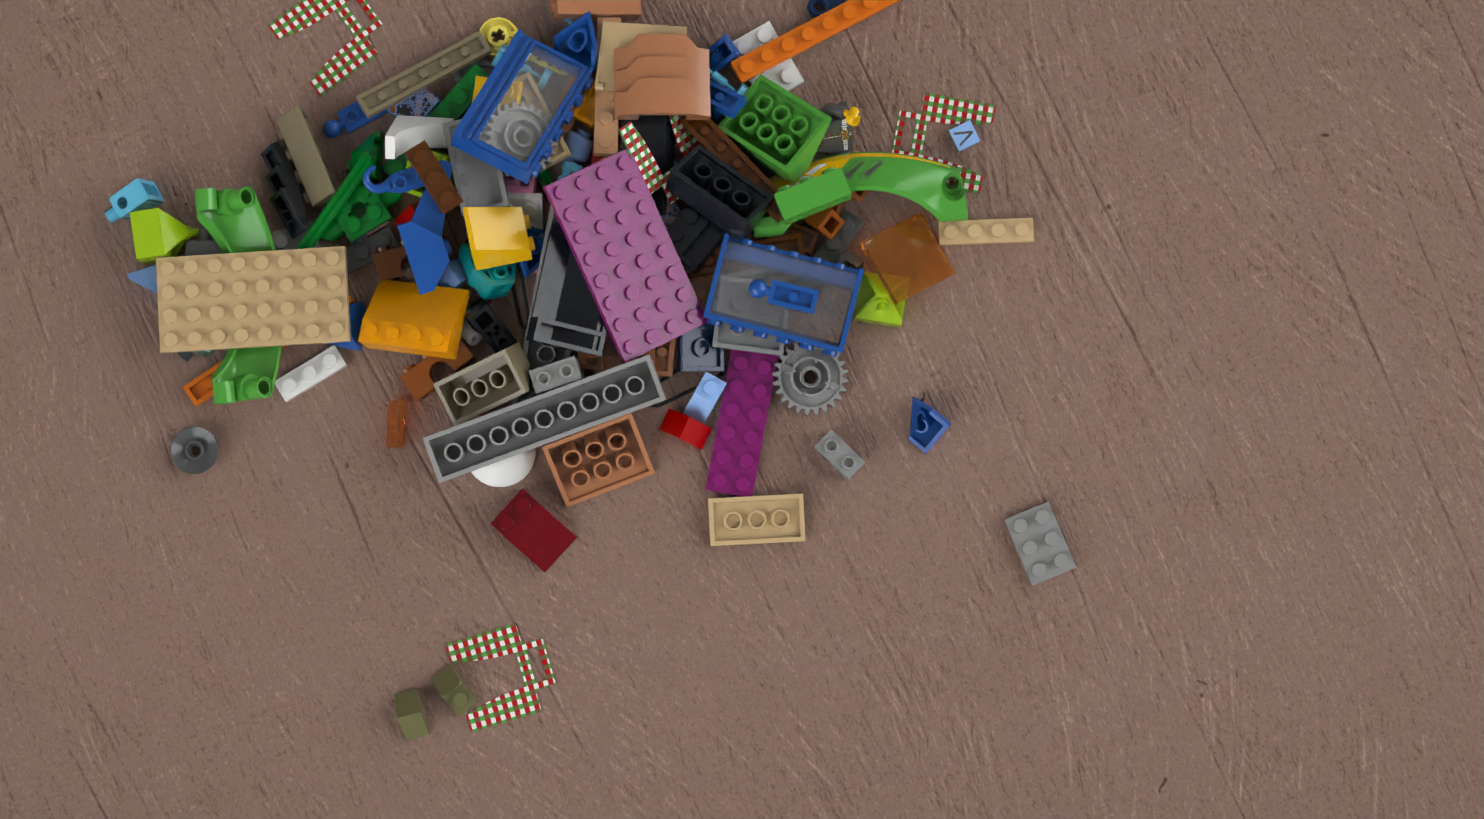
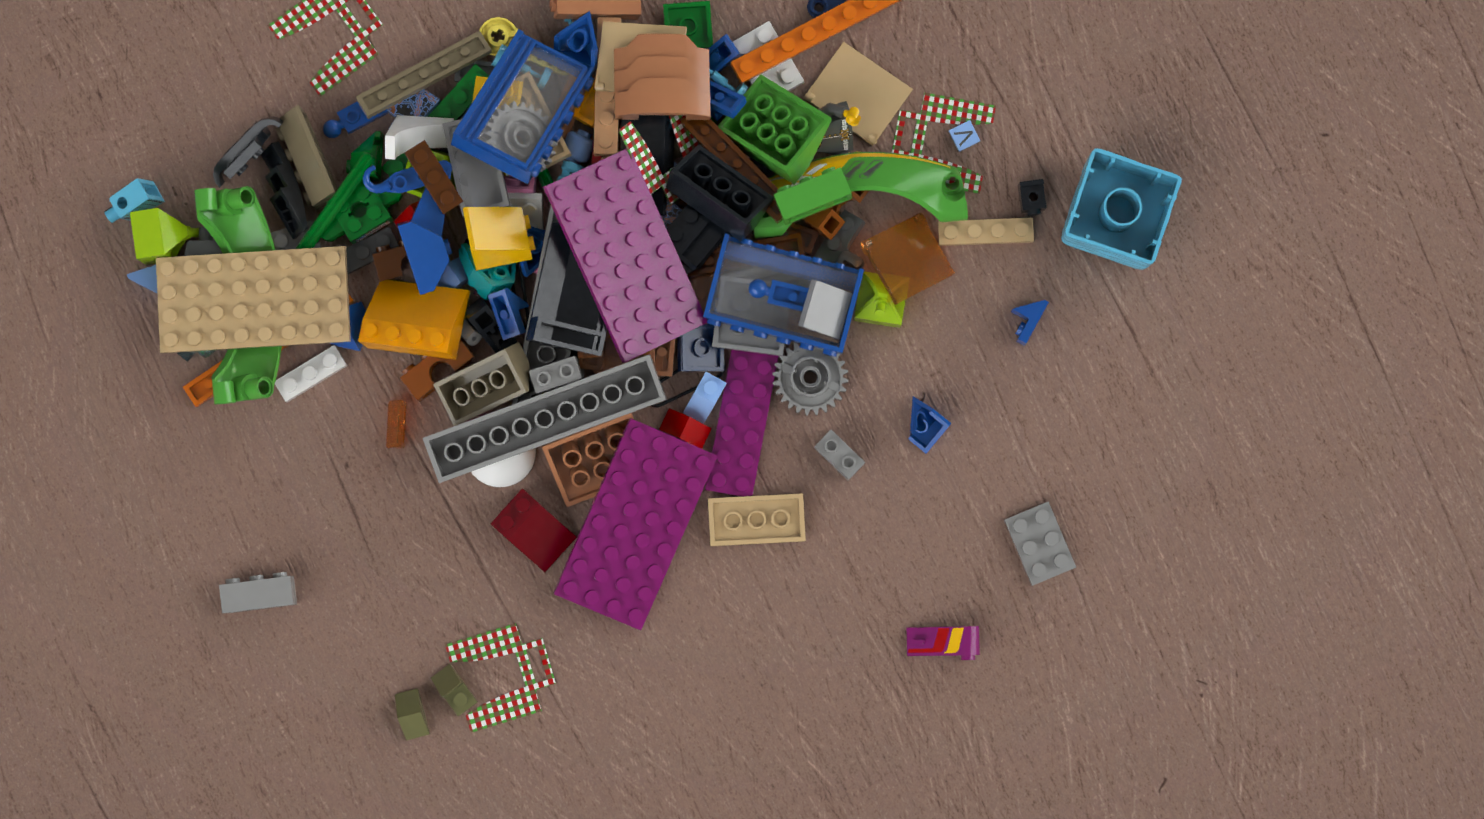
(185, 442): dark grey dish -> none
(243, 149): none -> black plate
(257, 593): none -> light grey brick
(506, 311): none -> blue slope
(635, 524): none -> magenta plate
(695, 17): none -> green plate
(825, 309): none -> light grey tile
(863, 85): none -> tan piece
(943, 641): none -> magenta door
(1026, 188): none -> black brick
(1031, 313): none -> blue slope
(1120, 209): none -> medium azure brick

